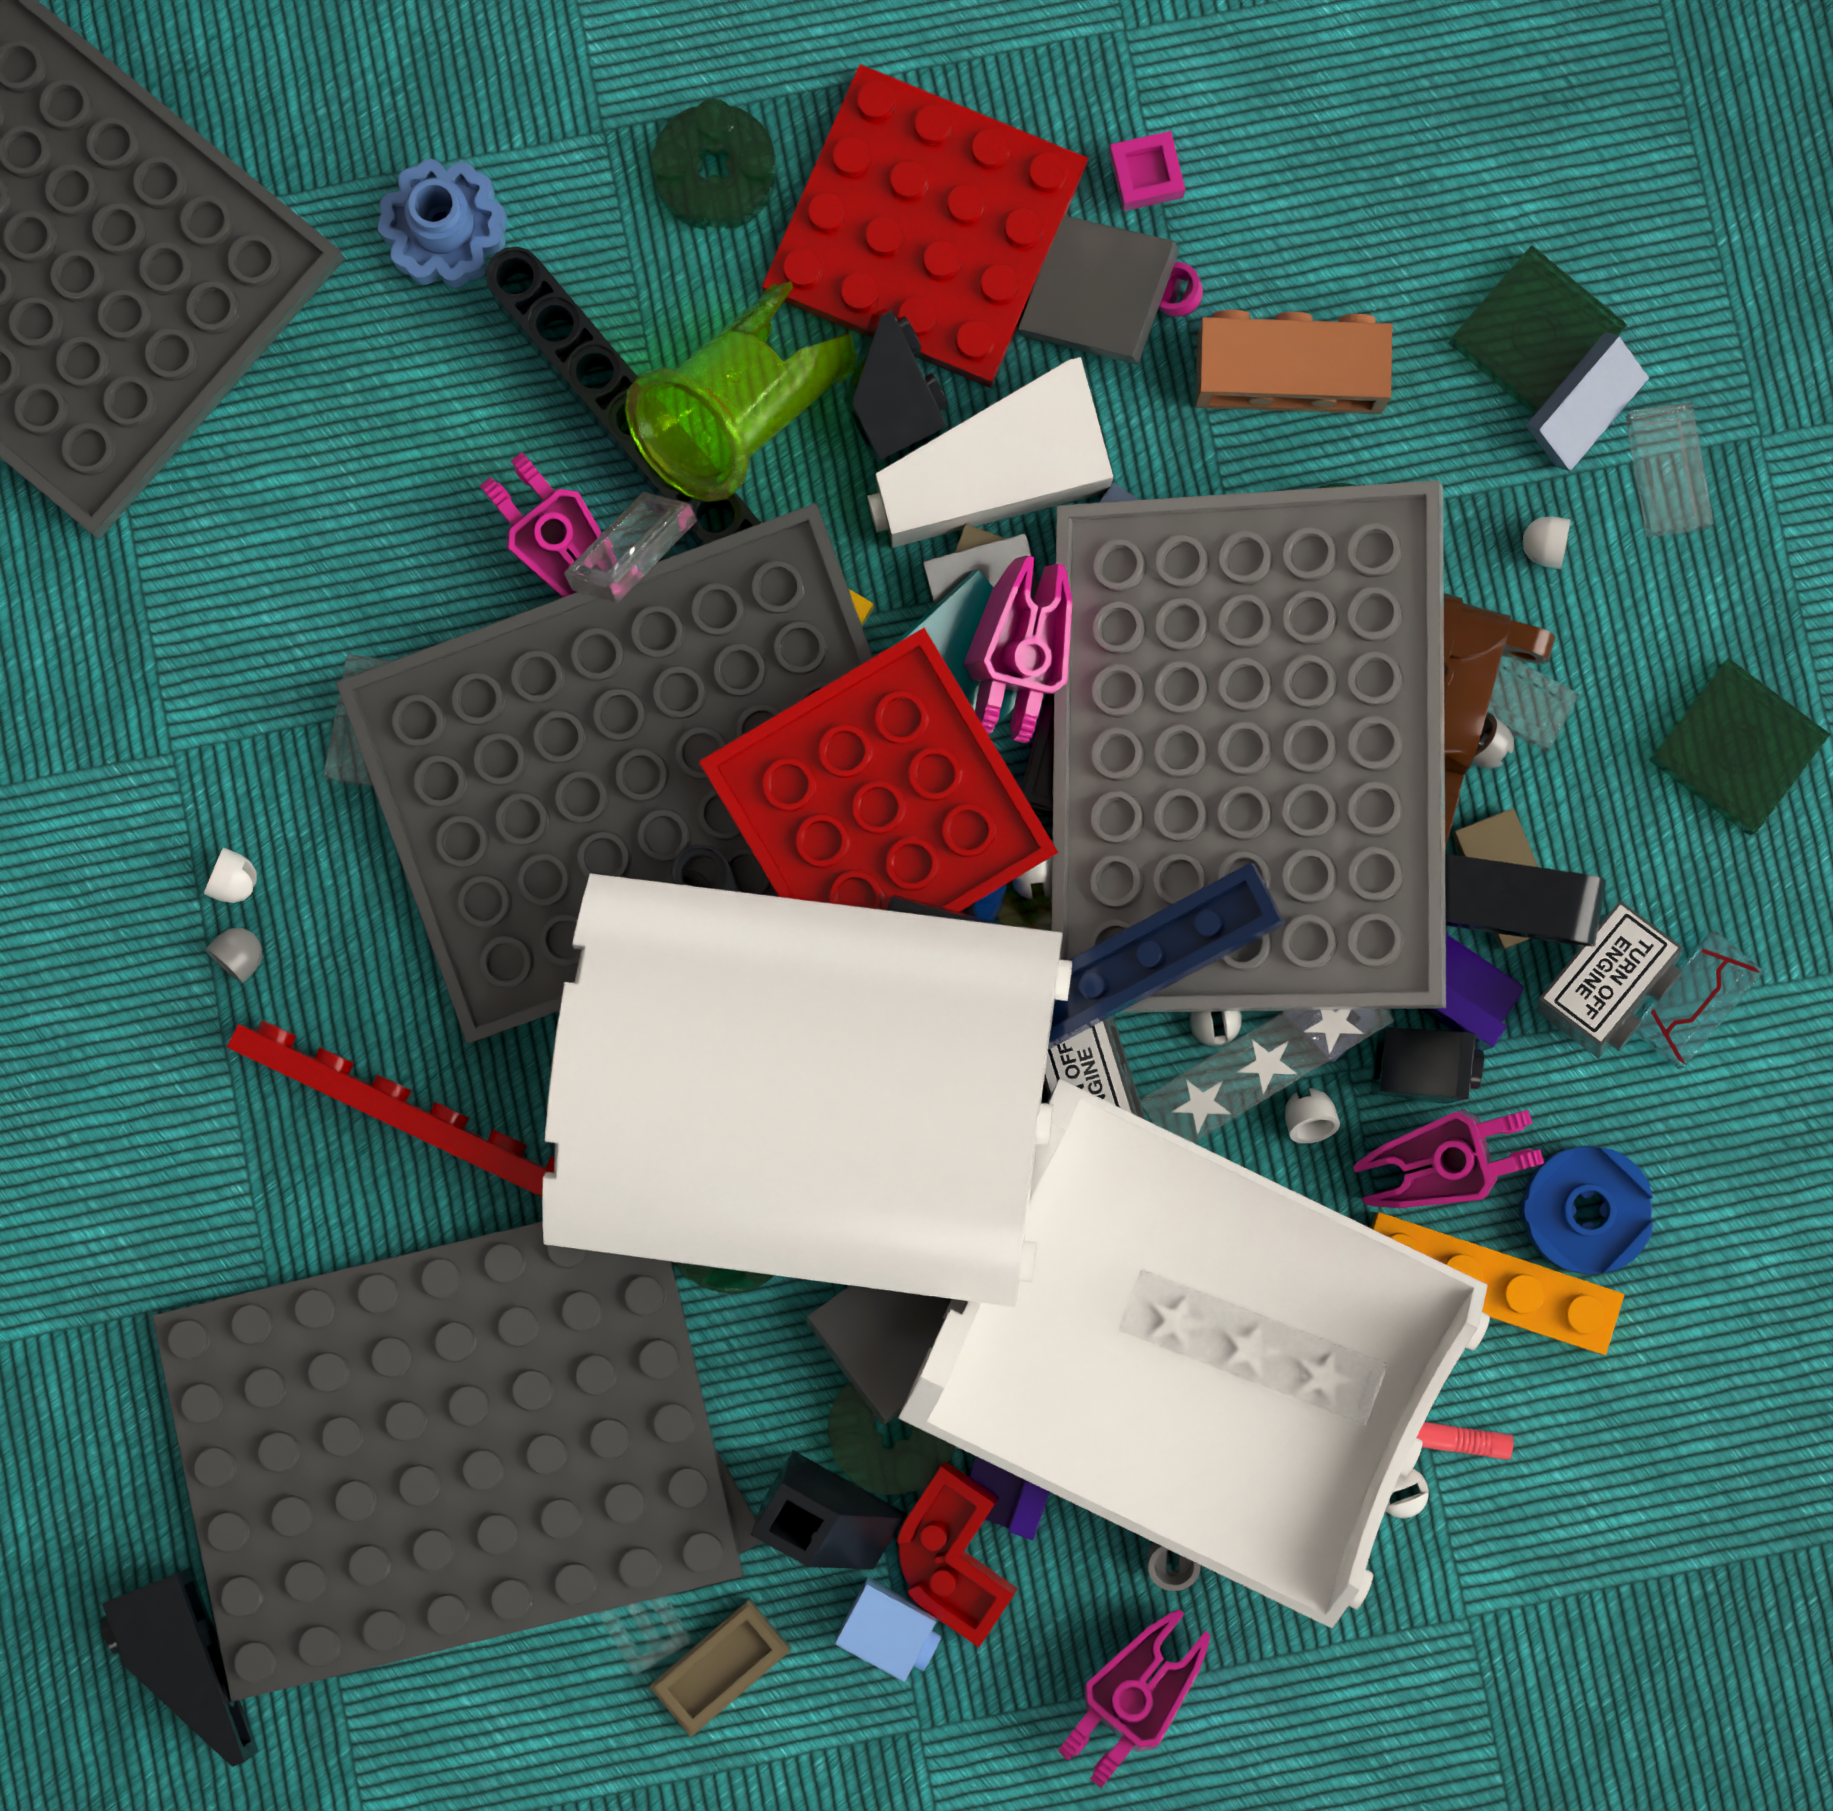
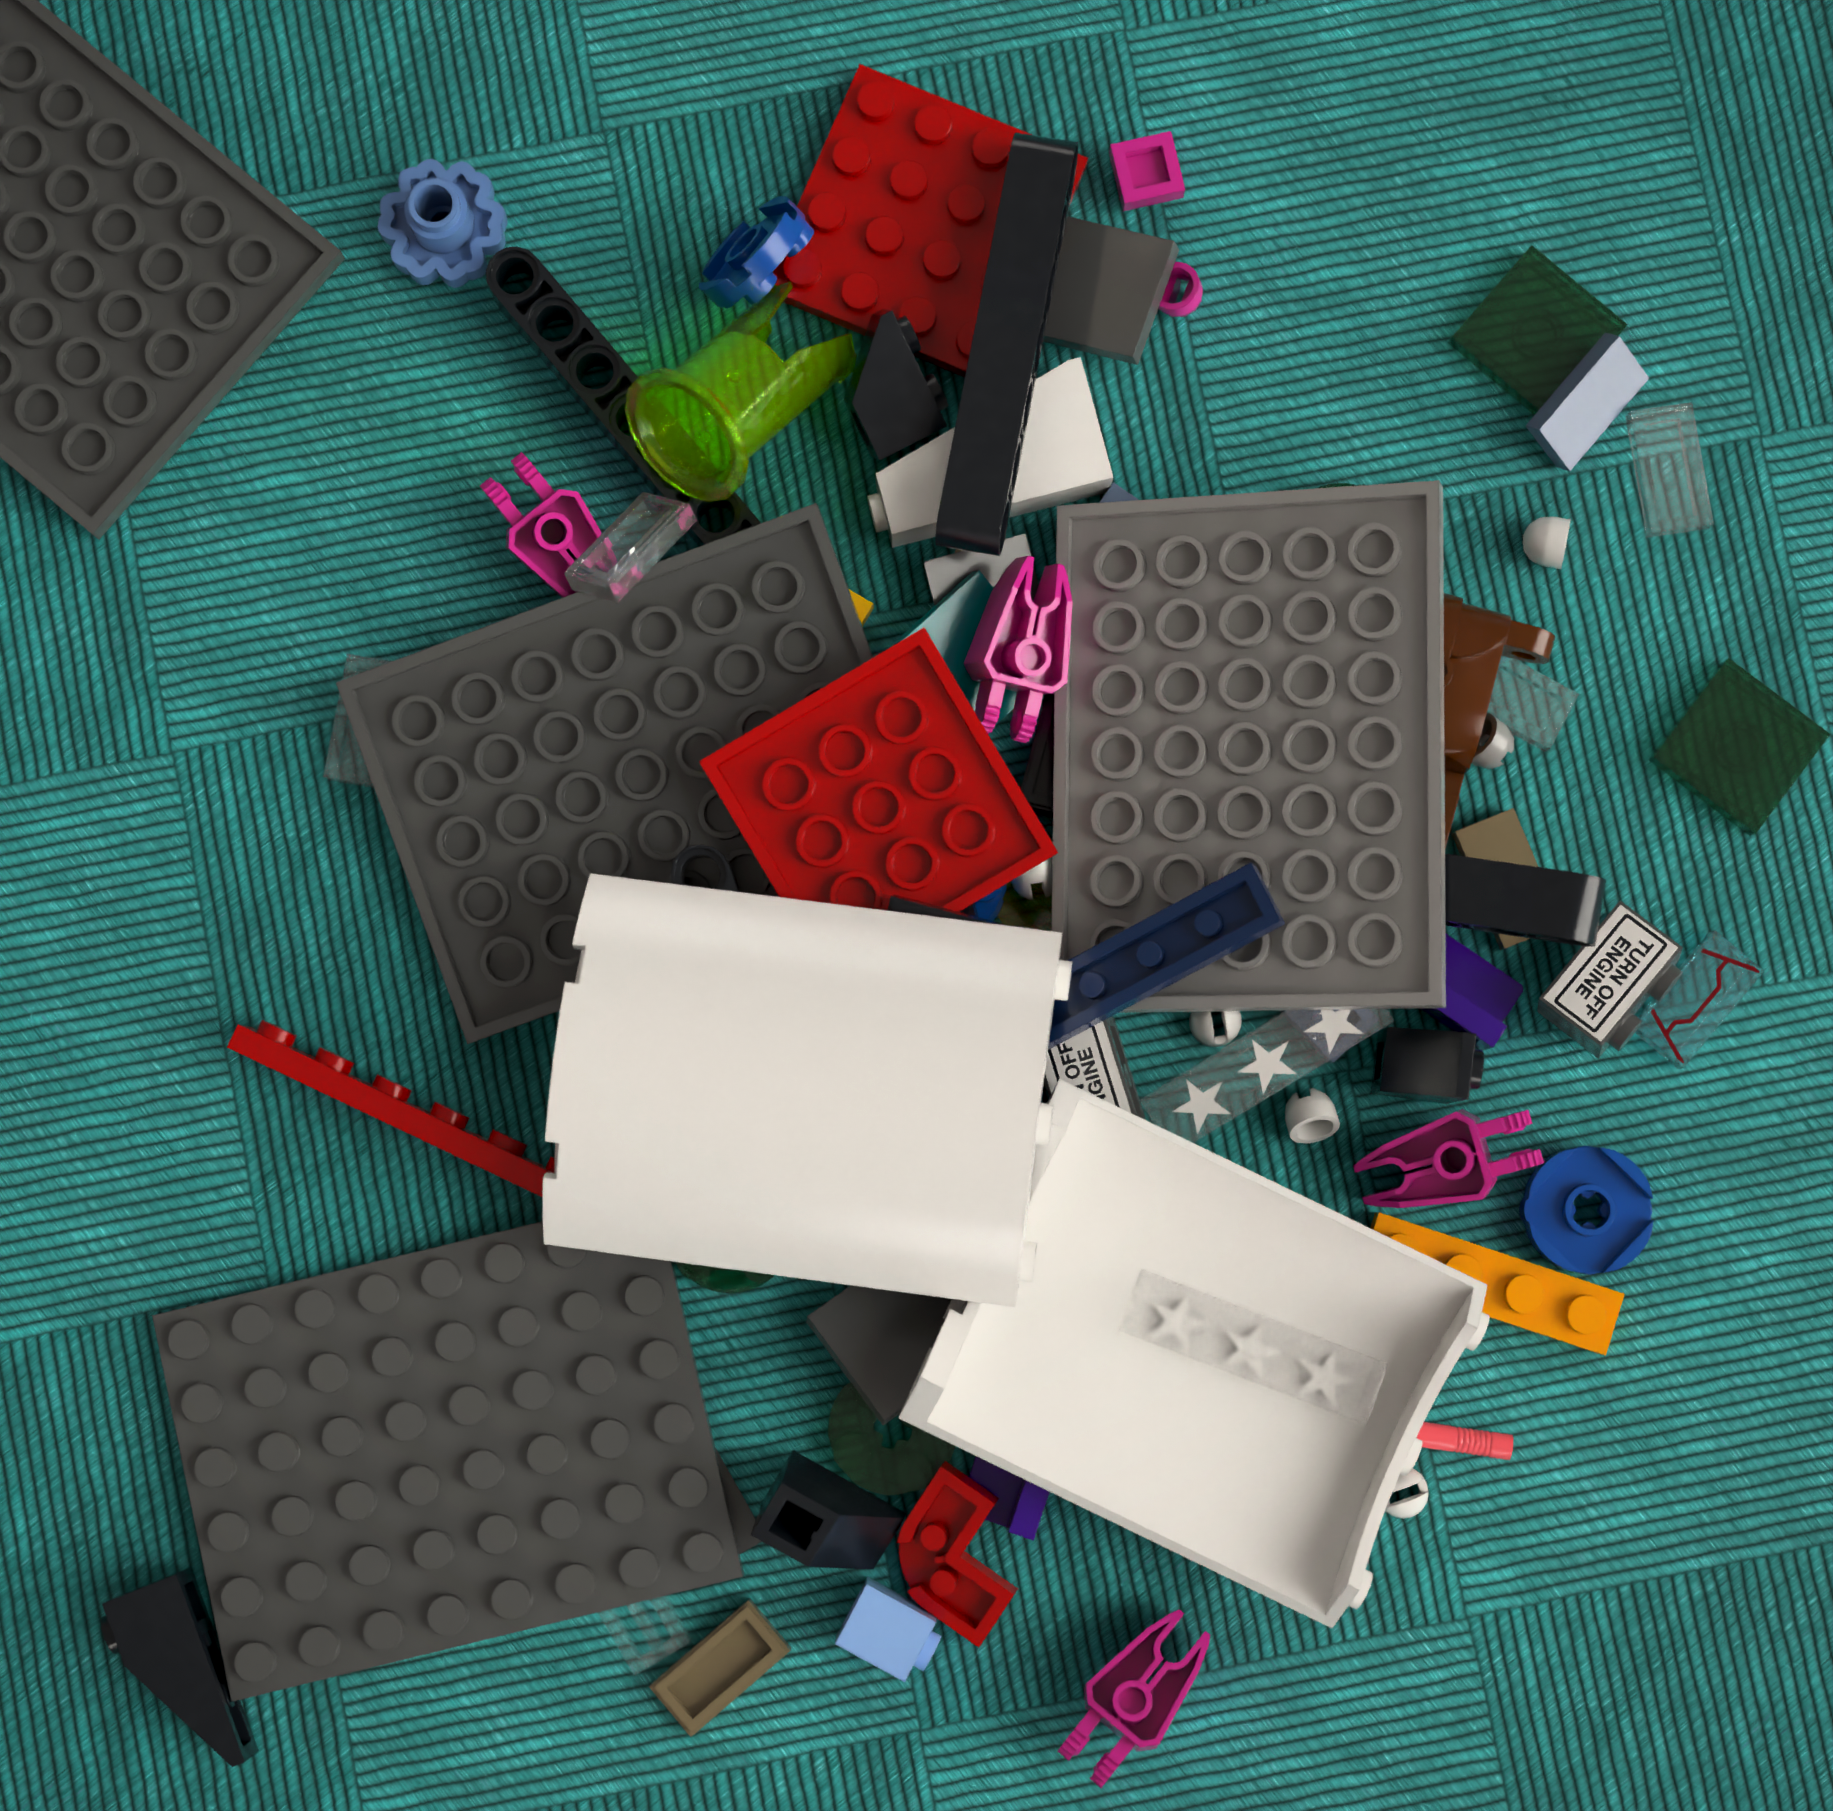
(231, 878): white hinge -> none
(236, 952): light grey hinge -> none
(714, 130): clear green plate -> none
(750, 254): none -> blue plate
(1006, 345): none -> black beam
(1171, 1579): light grey hinge -> none
(1293, 363): nougat brick -> none

